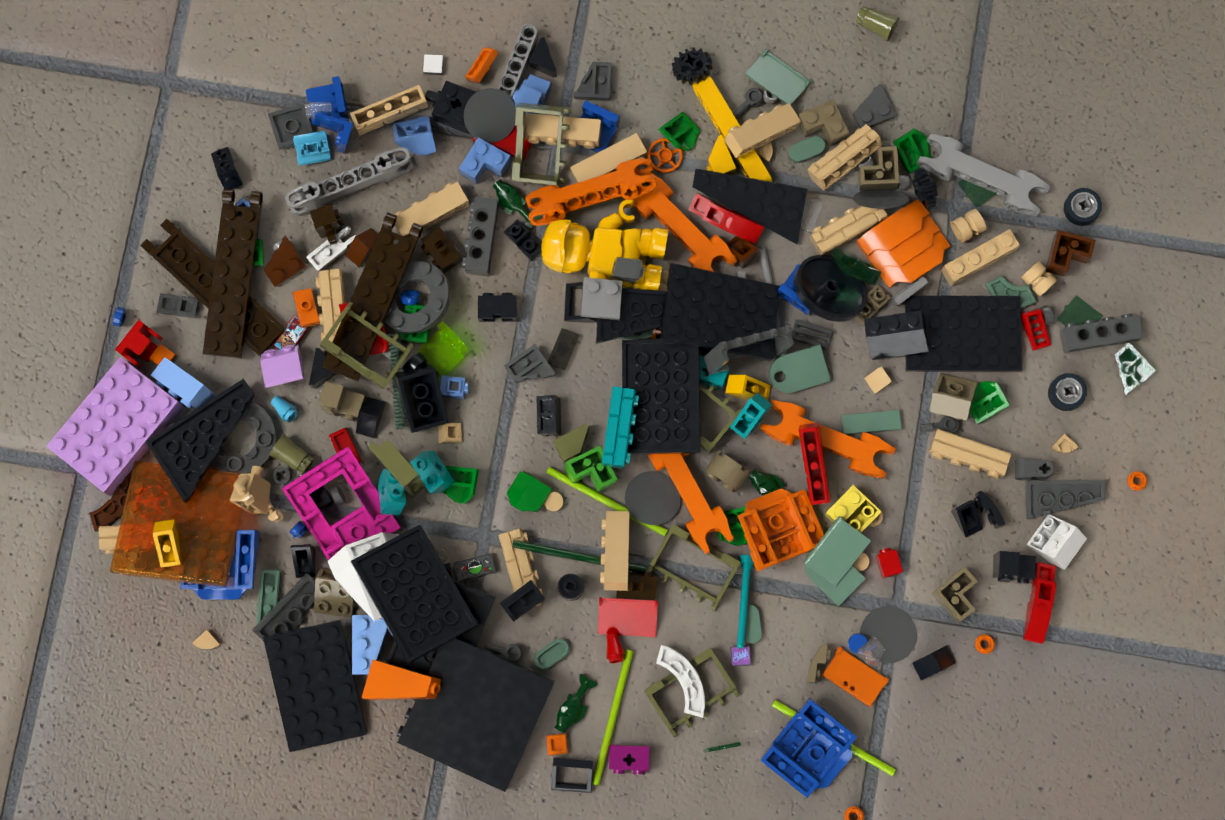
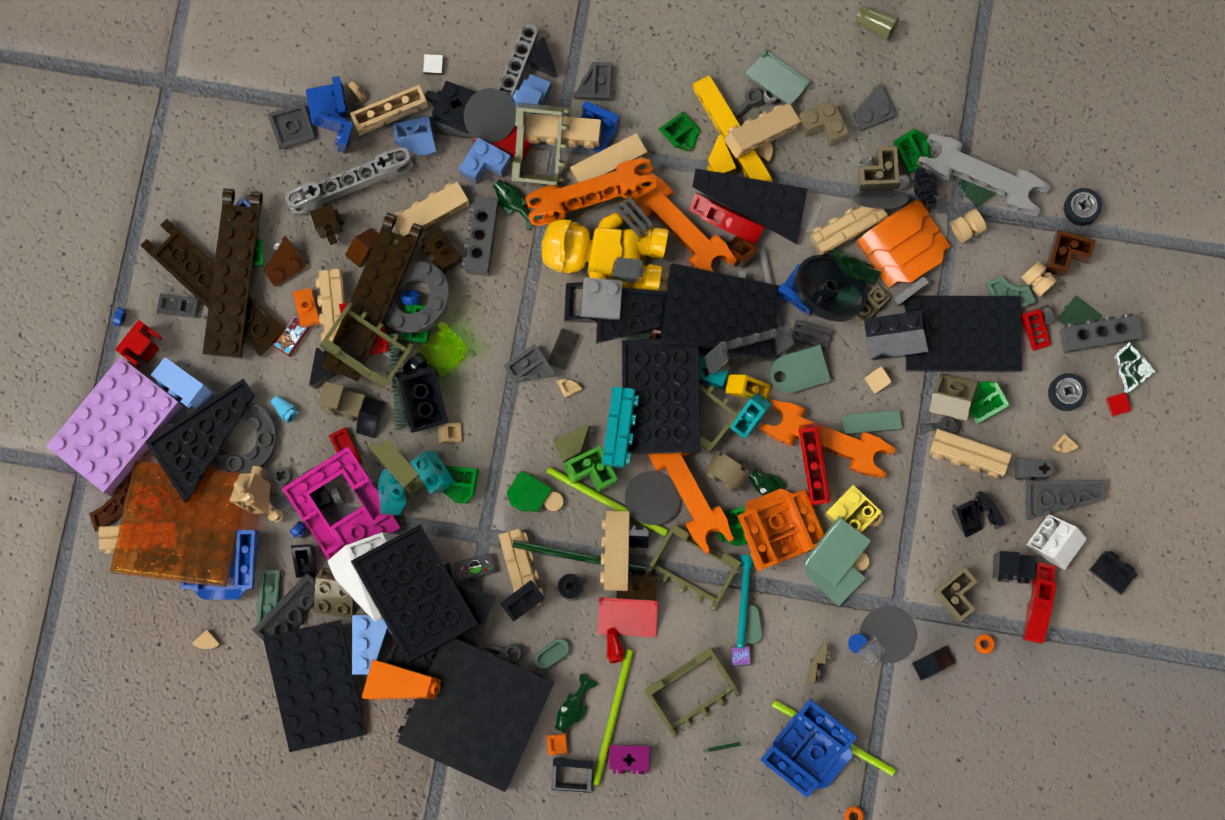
(161, 352): orange tile -> none
(167, 543): yellow slope -> none
(226, 169): black bracket -> none
(282, 365): lavender slope -> none
(291, 454): olive plant -> none
(312, 148): medium azure piece -> none
(313, 107): clear cone -> none
(327, 253): white hinge -> none
(354, 88): none -> tan tile
(453, 387): medium blue window -> none
(481, 65): orange plate -> none
(497, 306): black brick -> none
(523, 240): black slope -> none
(548, 415): black hinge -> none
(568, 387): none -> tan tile
(625, 205): none -> dark grey tile
(638, 538): none -> black tile
(664, 156): orange wheel -> none
(685, 72): black gear -> none
(687, 677): white tile -> none
(806, 149): sand green tile -> none
(844, 157): tan brick -> none
(849, 669): orange door -> none
(889, 563): red brick -> none
(980, 257): tan brick -> none
(1113, 571): none -> black bracket
(1118, 404): none -> red tile
(1142, 478): orange plate -> none

